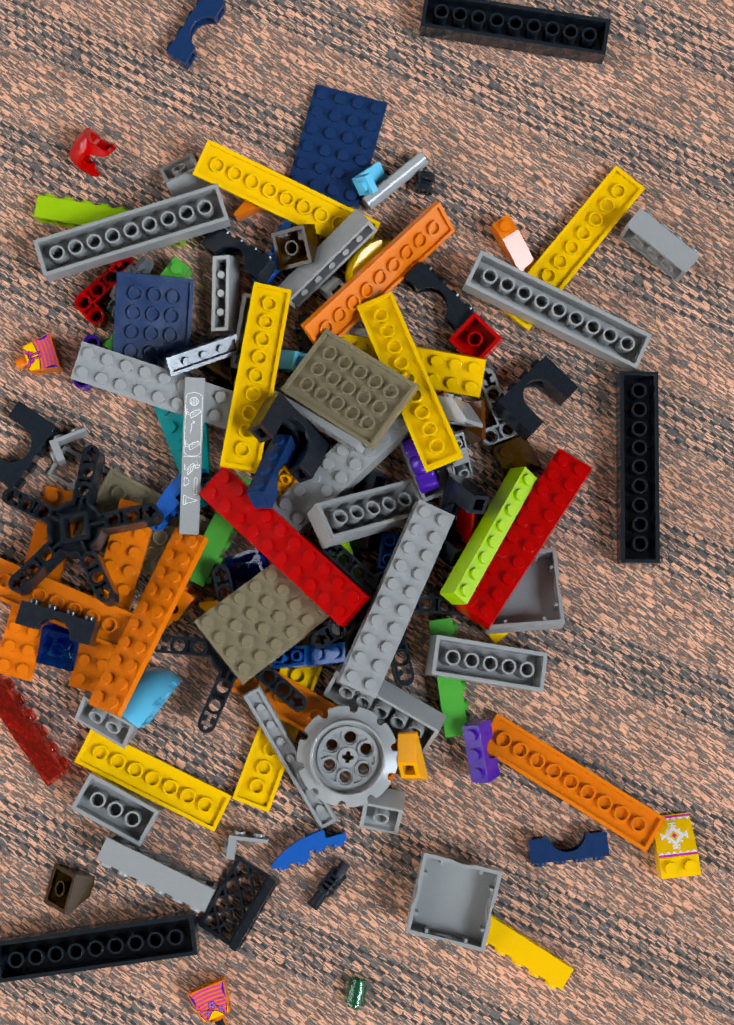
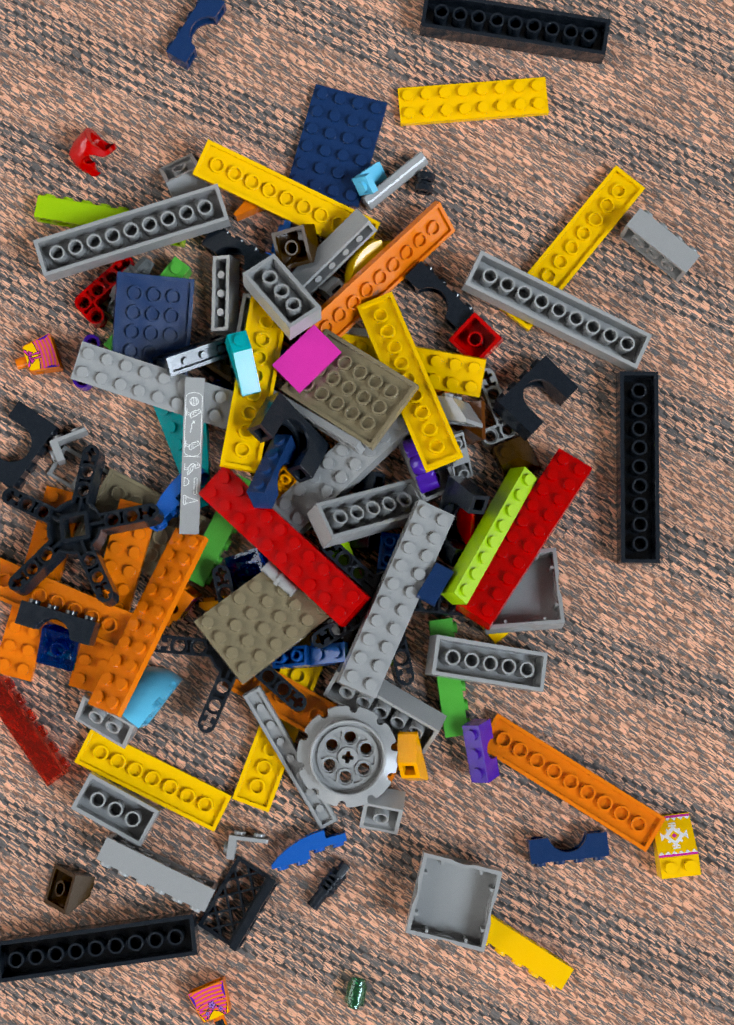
(243, 362): none -> slope
(279, 579): none -> light grey pin
(282, 296): none -> light grey brick
(306, 359): none -> dark pink tile
(435, 584): none -> dark blue tile
(473, 101): none -> yellow plate
(512, 243): slope -> none

